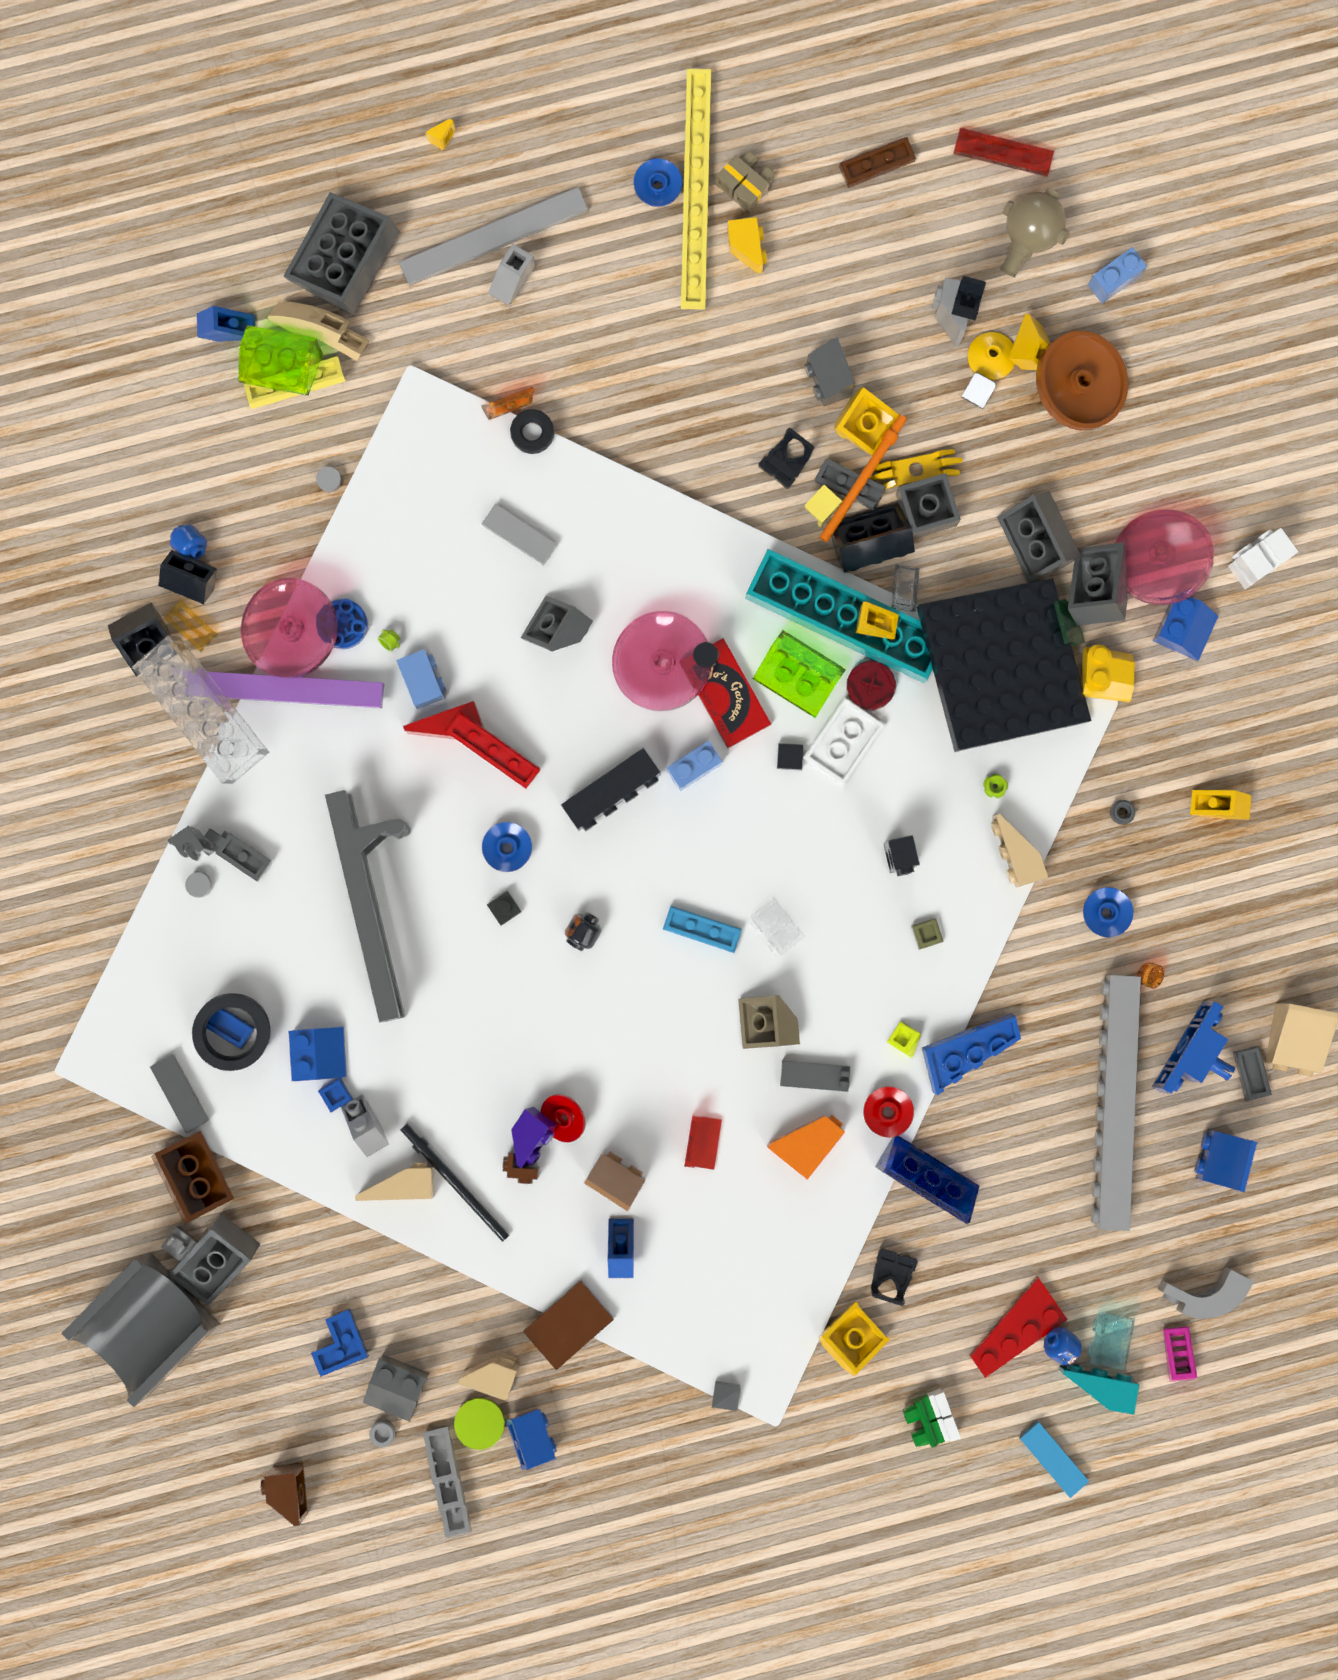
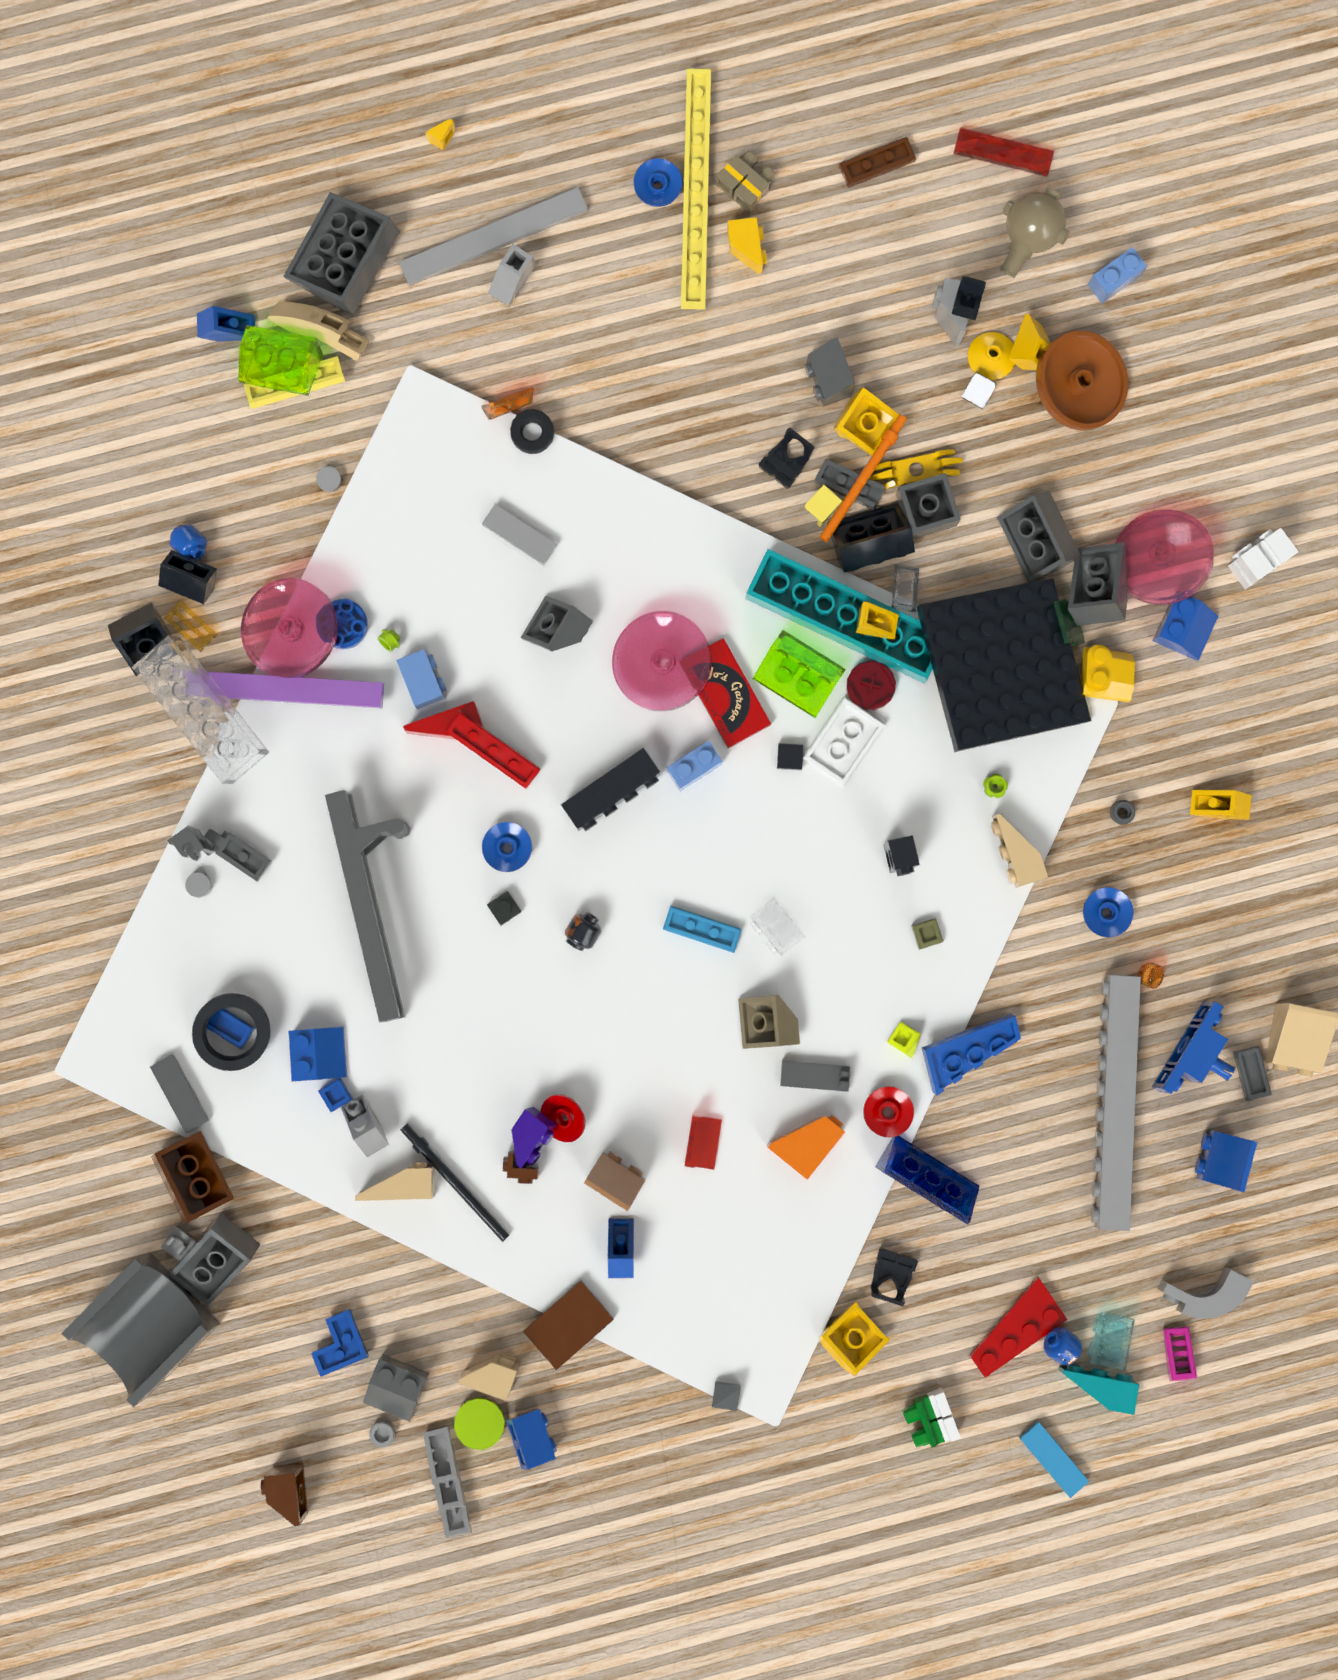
(706, 655): black tile -> none

